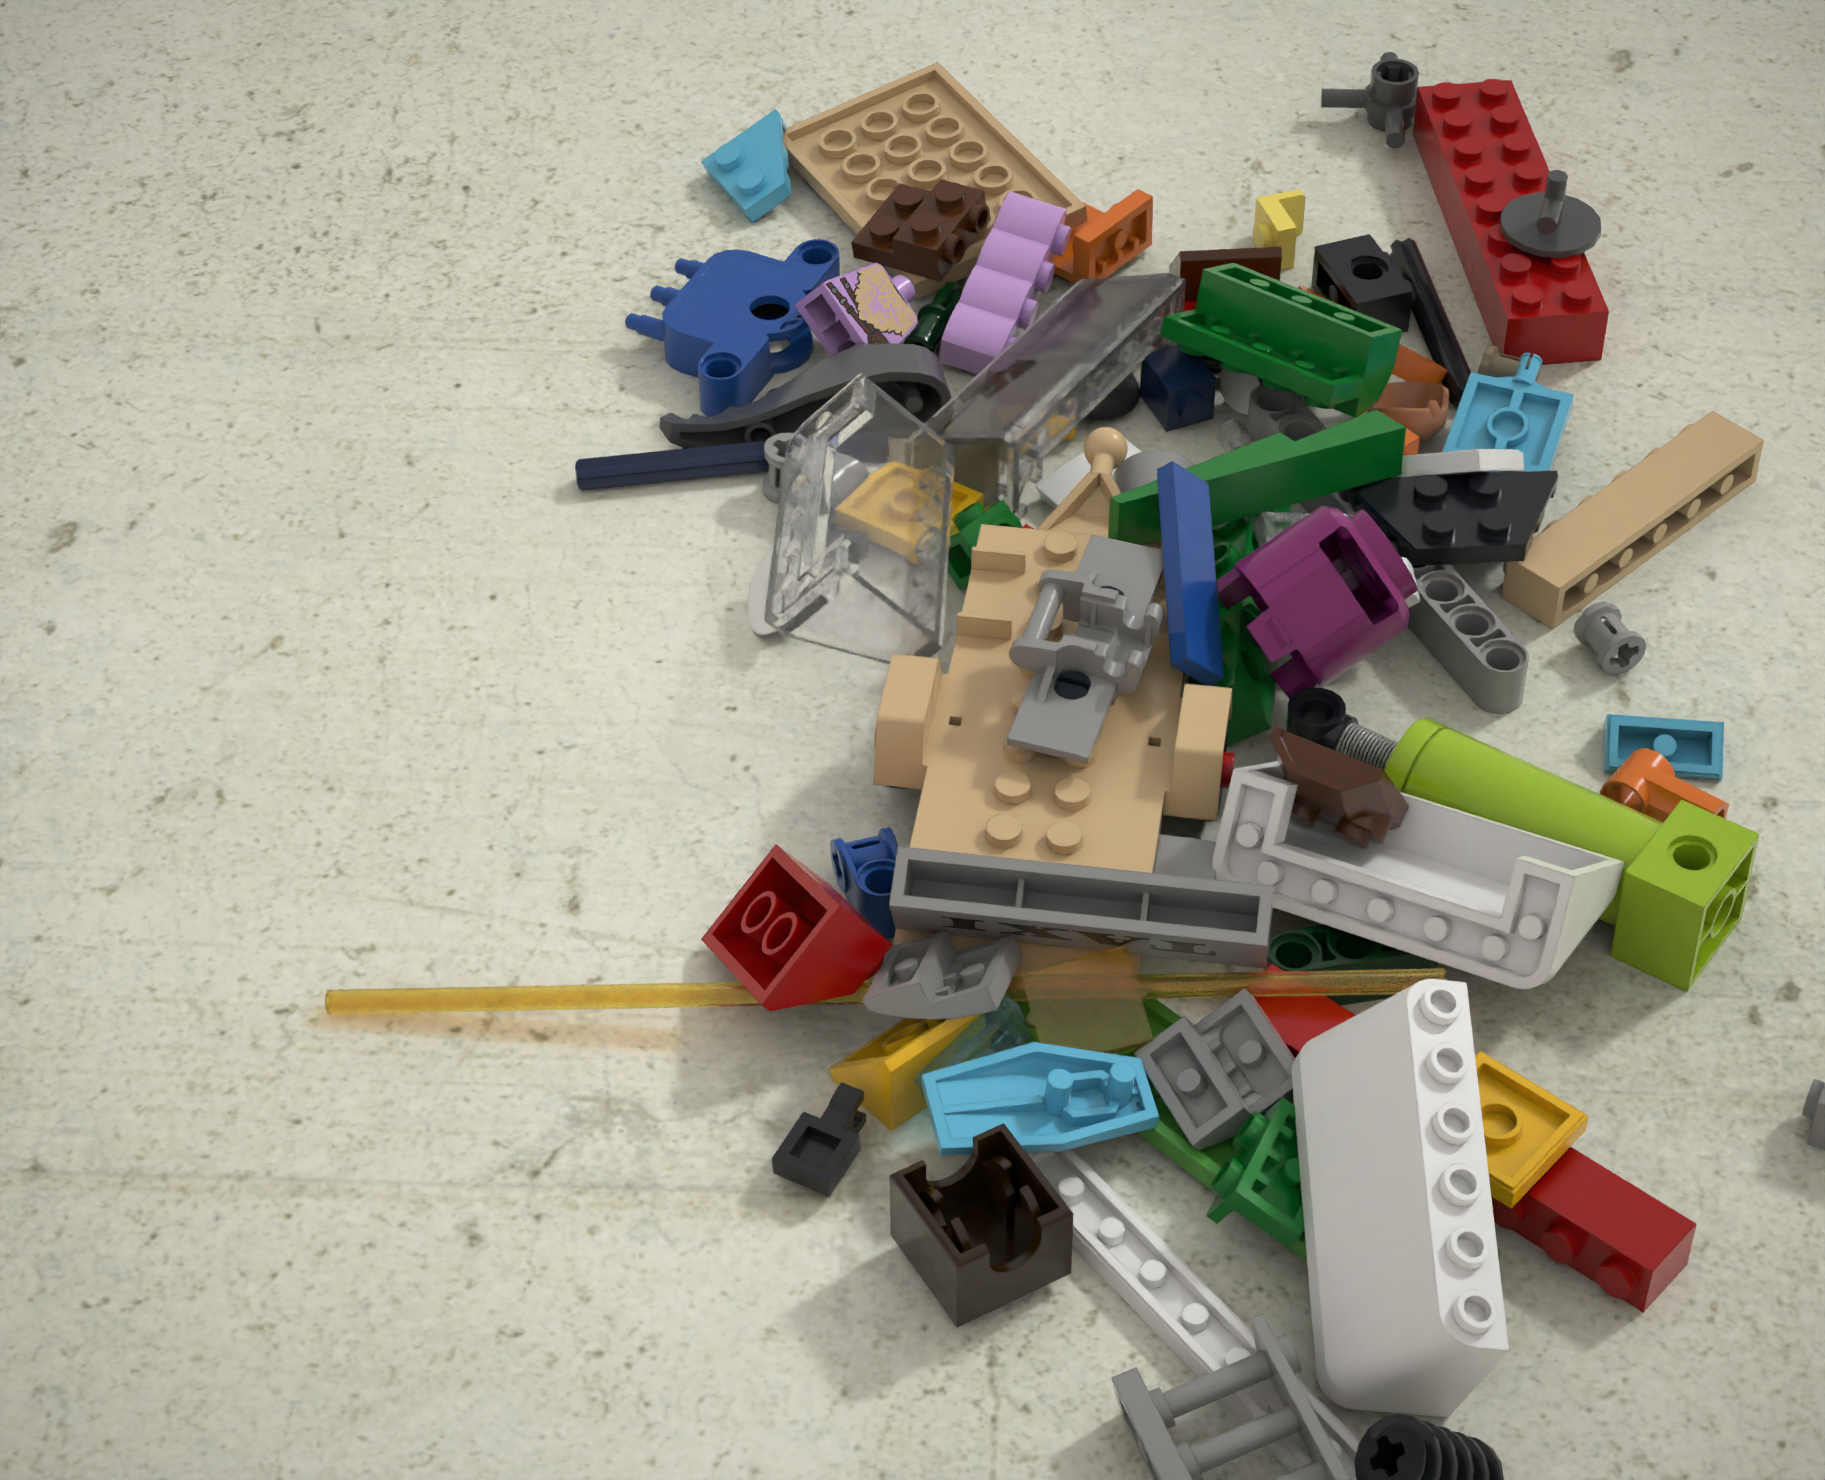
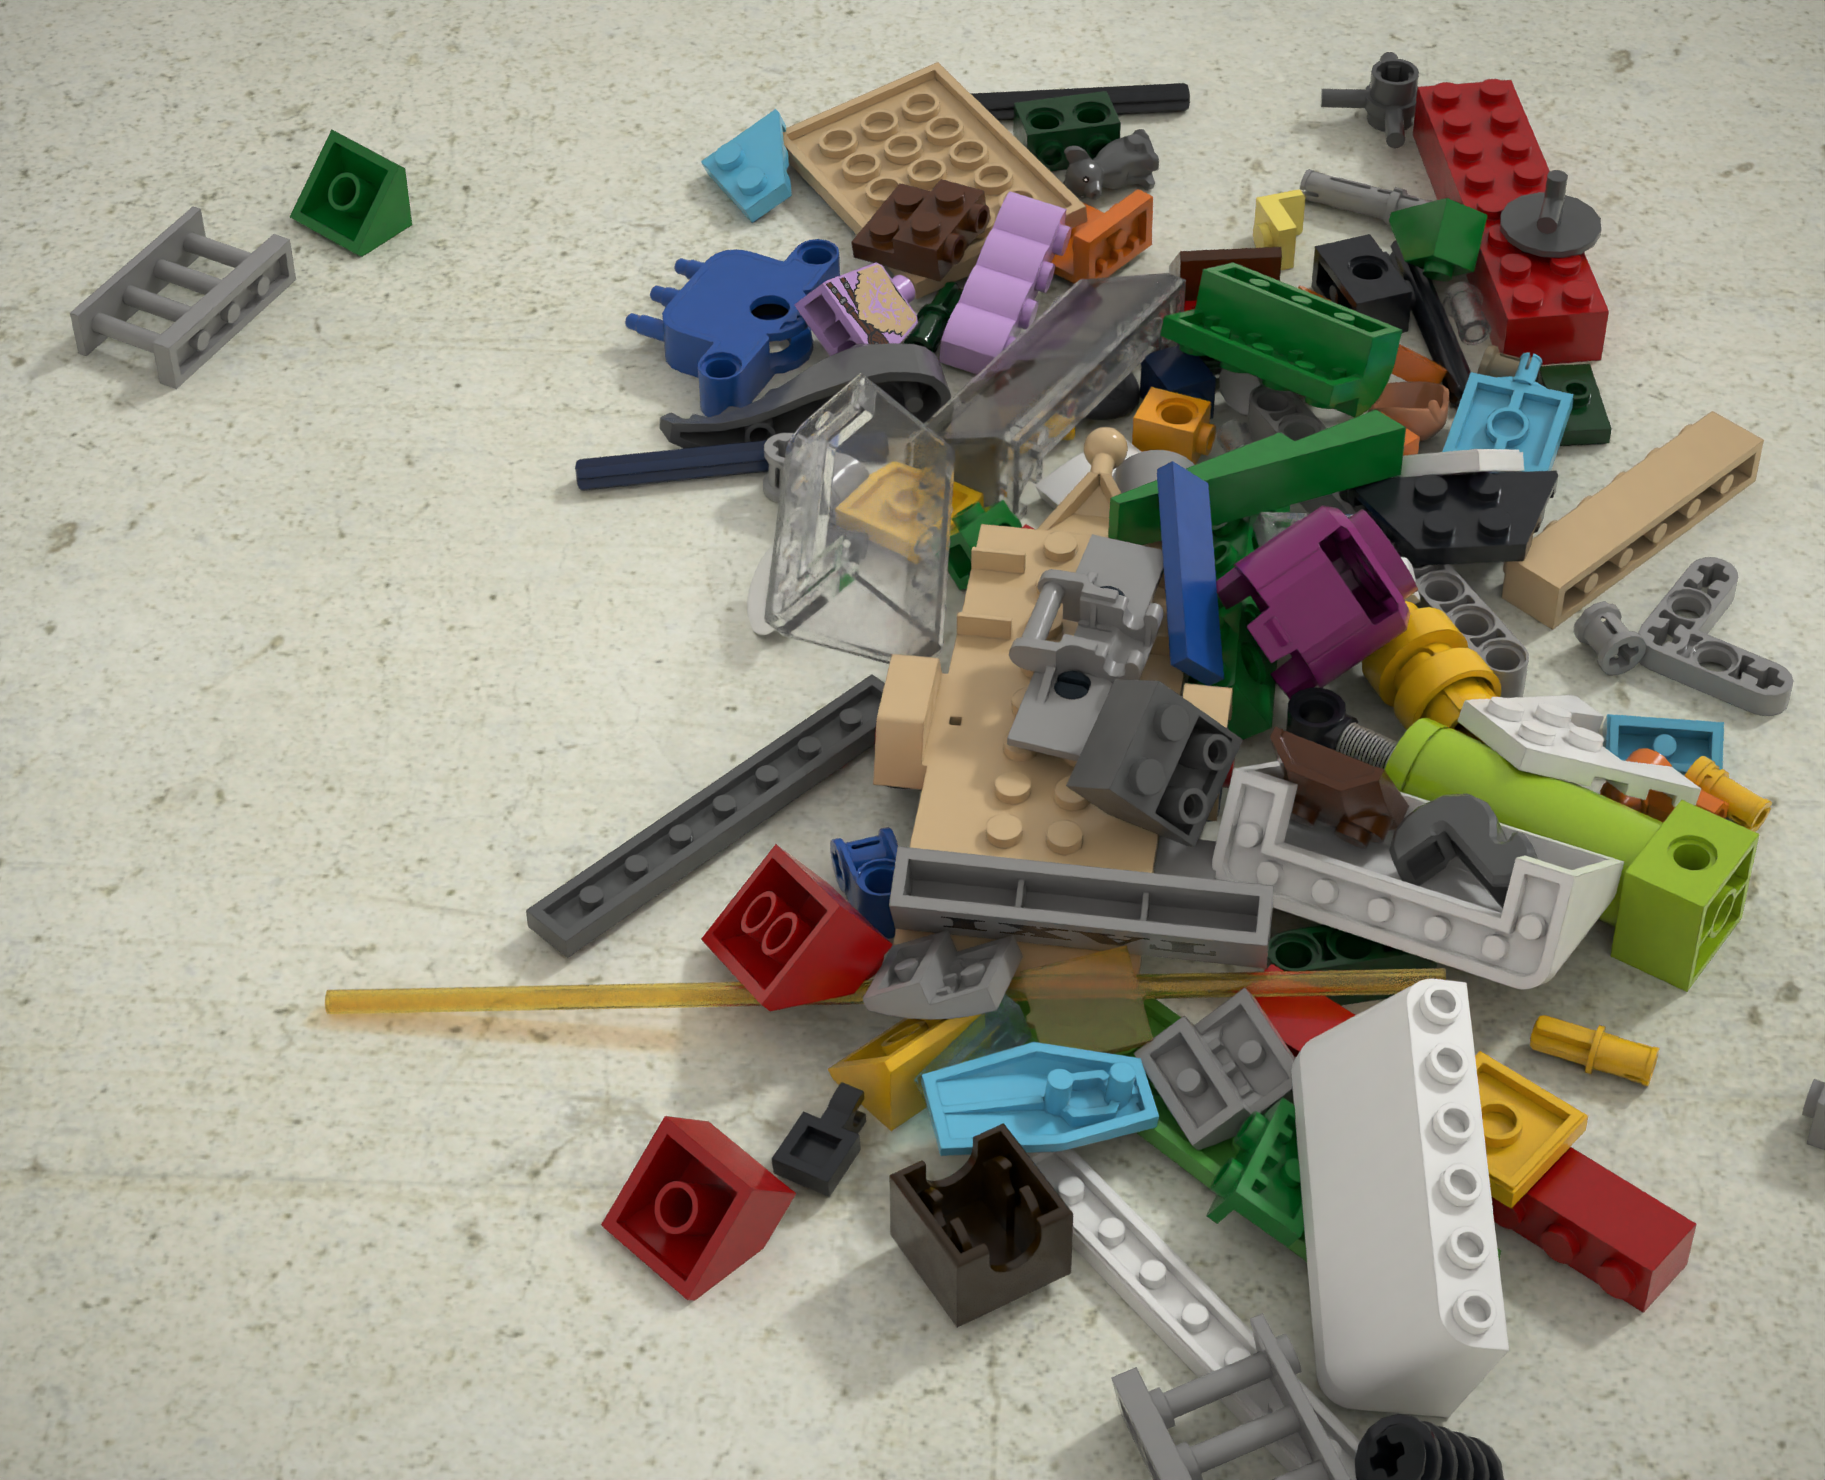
(197, 329): none -> light grey fence
(354, 196): none -> green slope
(696, 1206): none -> red slope
(708, 821): none -> dark grey plate
(1059, 122): none -> dark green brick
(1117, 165): none -> dark grey animal
(1124, 98): none -> black axle
(1154, 760): none -> dark grey slope
(1174, 424): none -> light orange brick
(1356, 196): none -> light grey pin
(1430, 671): none -> yellow piece
(1439, 237): none -> green slope
(1459, 828): none -> dark grey animal
(1465, 306): none -> clear pin
(1562, 742): none -> white wing
(1588, 417): none -> dark green plate
(1594, 1049): none -> yellow axle
(1692, 644): none -> light grey beam
(1744, 805): none -> yellow pin

